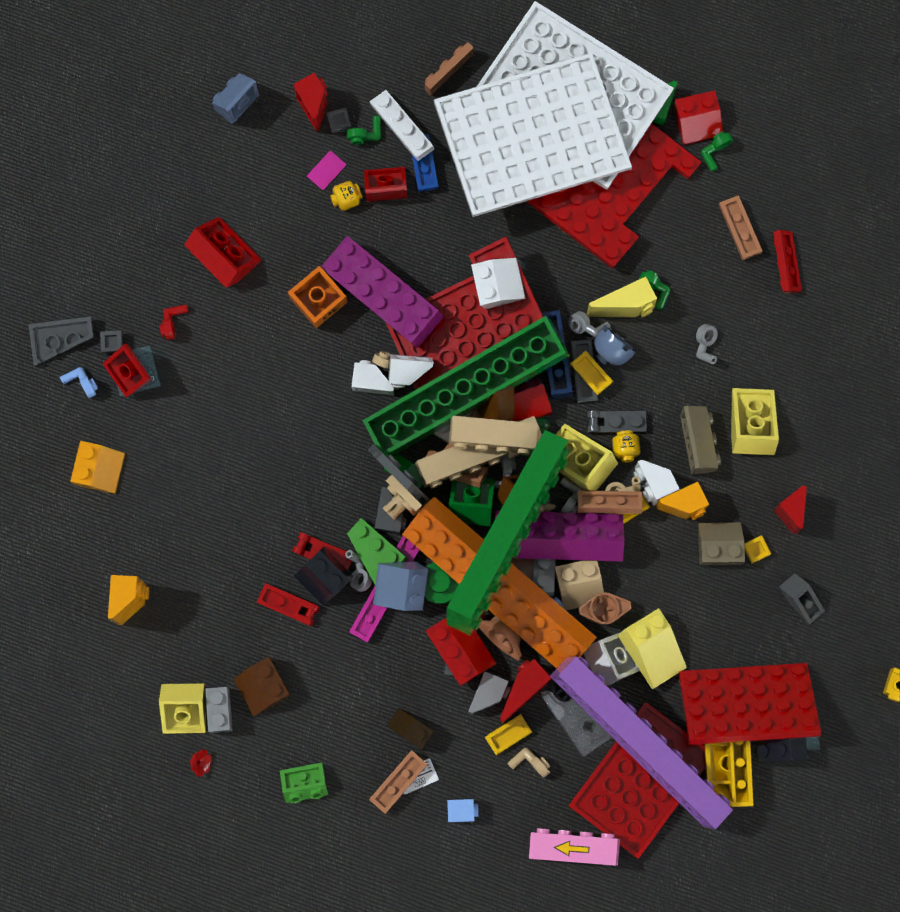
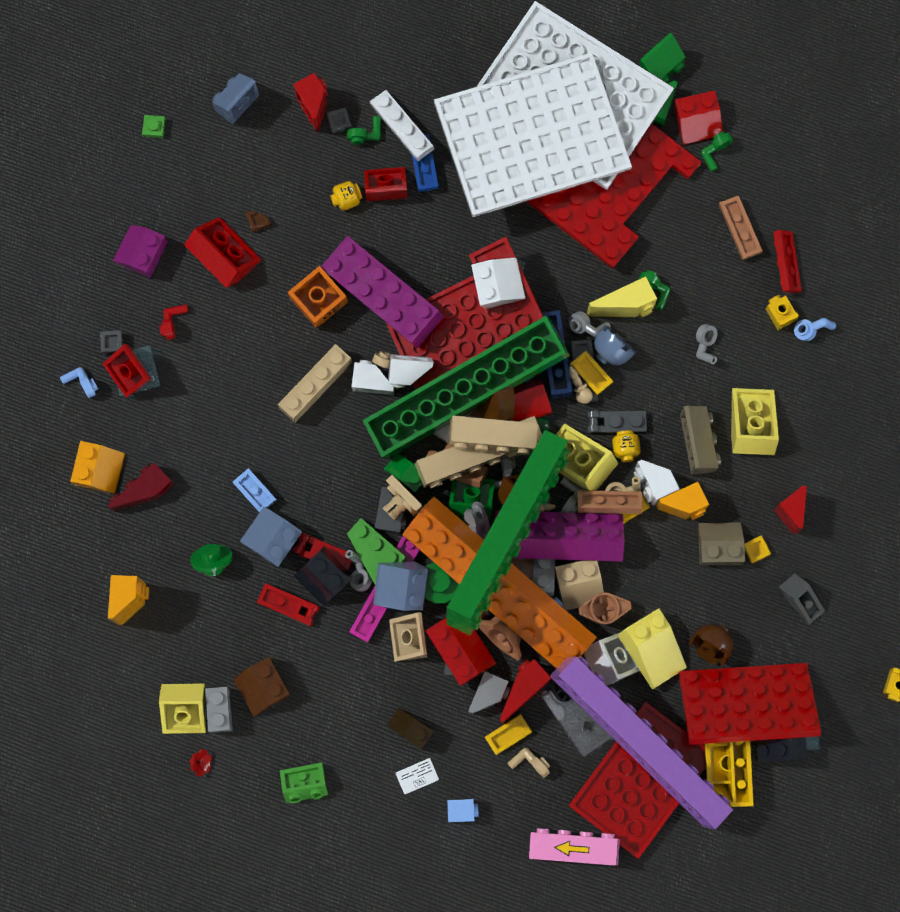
(56, 337): dark grey wing -> none
(141, 250): none -> magenta slope
(147, 487): none -> dark red slope
(153, 126): none -> bright green plate
(211, 559): none -> green piece
(254, 490): none -> light blue plate
(257, 221): none -> reddish brown tile
(270, 536): none -> sand blue slope
(315, 383): none -> tan brick
(326, 170): dark pink sticker -> none
(398, 782): nougat plate -> none
(404, 477): dark grey wing -> none
(408, 637): none -> tan slope
(448, 68): nougat plate -> none
(477, 519): none -> light grey hinge
(583, 394): none -> tan bar
(664, 59): none -> green slope
(713, 643): none -> reddish brown cylinder
(779, 318): none -> yellow brick
(811, 328): none -> light blue plate

